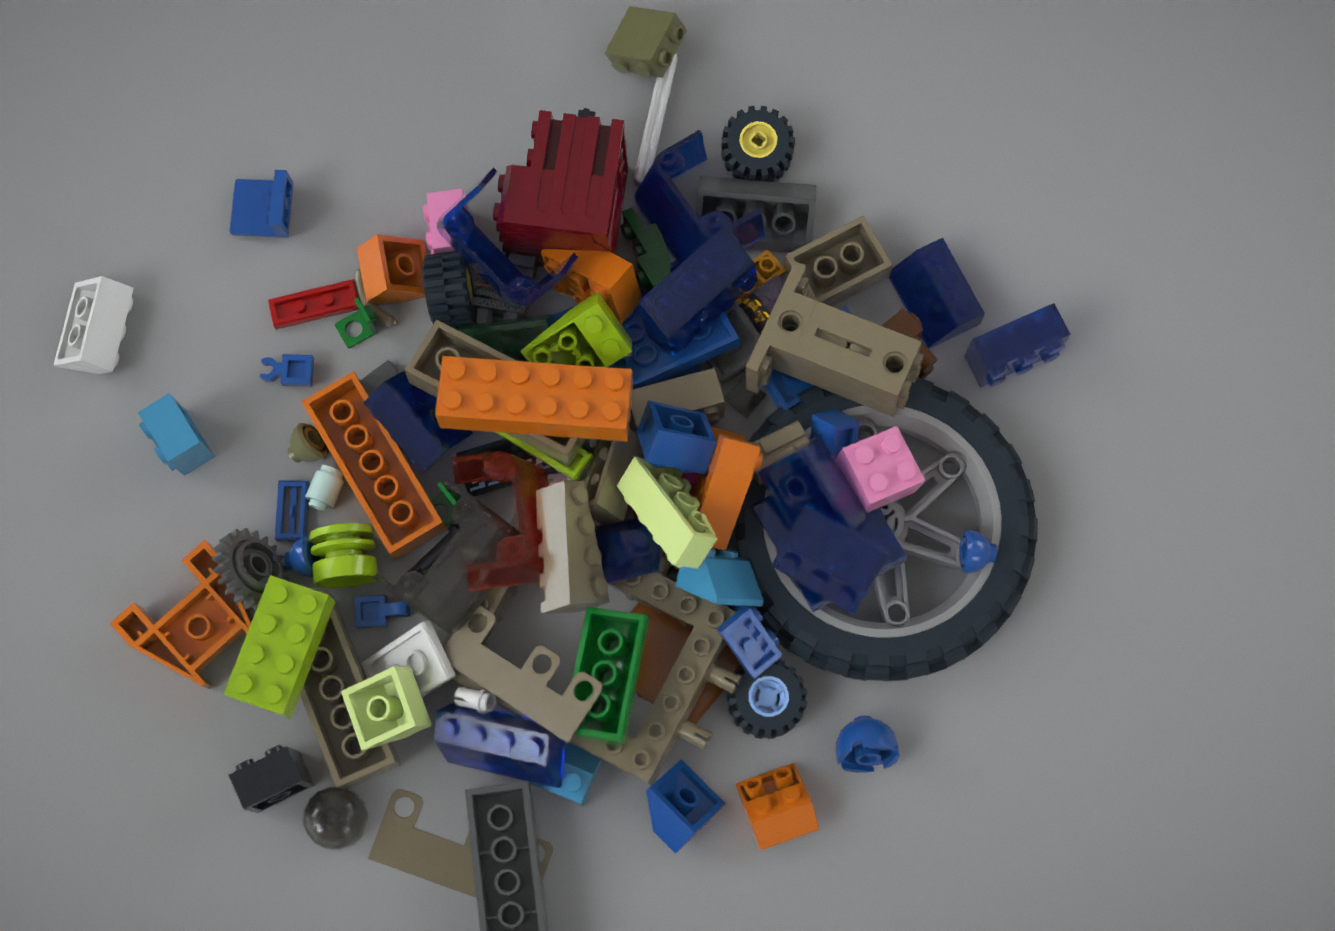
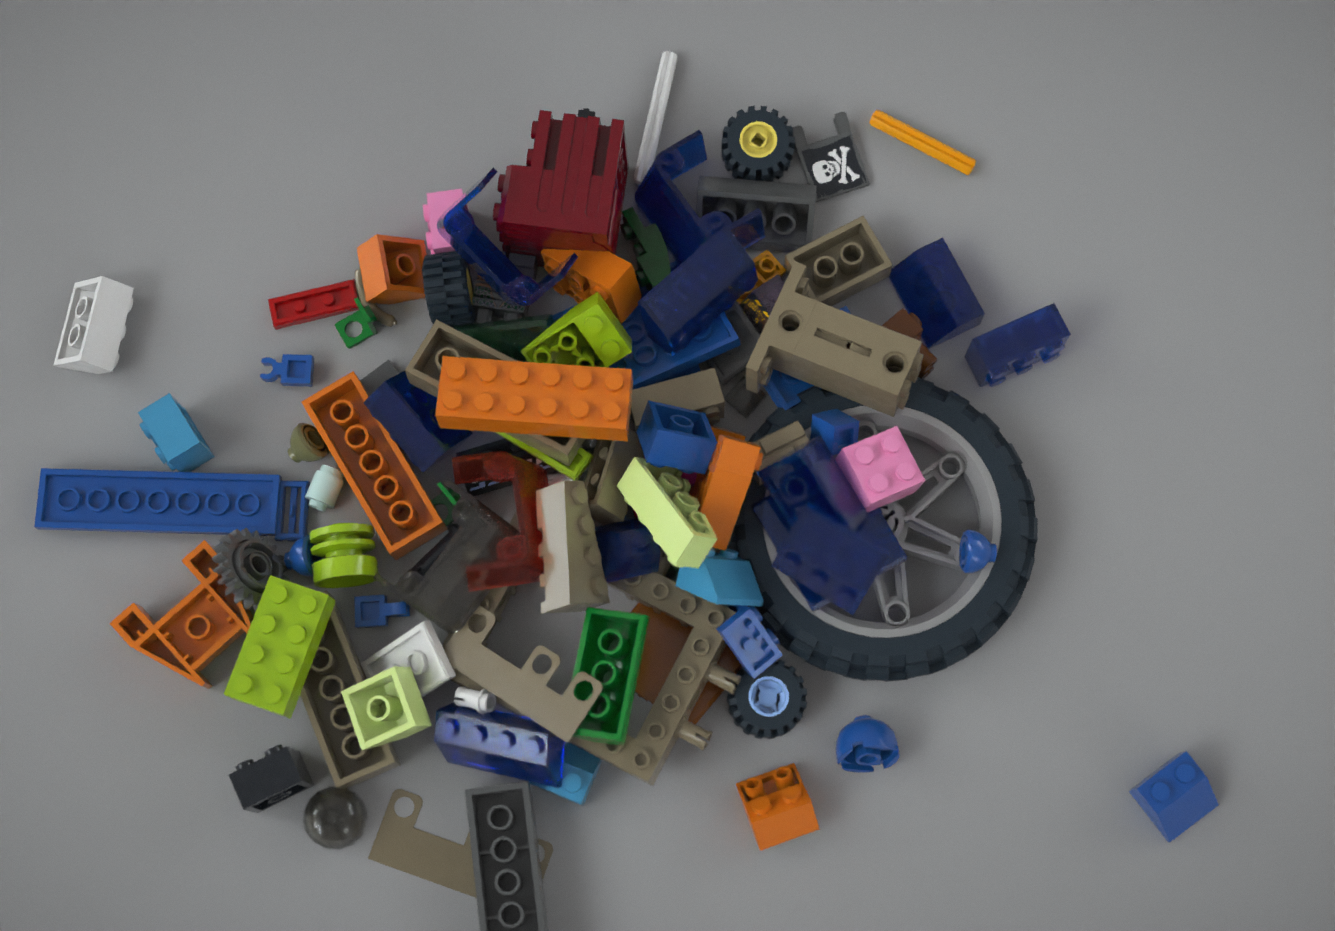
(157, 501): none -> blue plate
(262, 206): blue bracket -> none
(646, 42): olive brick -> none
(681, 805): blue slope -> none
(831, 162): none -> flag
(922, 142): none -> light orange axle
(1175, 795): none -> blue slope

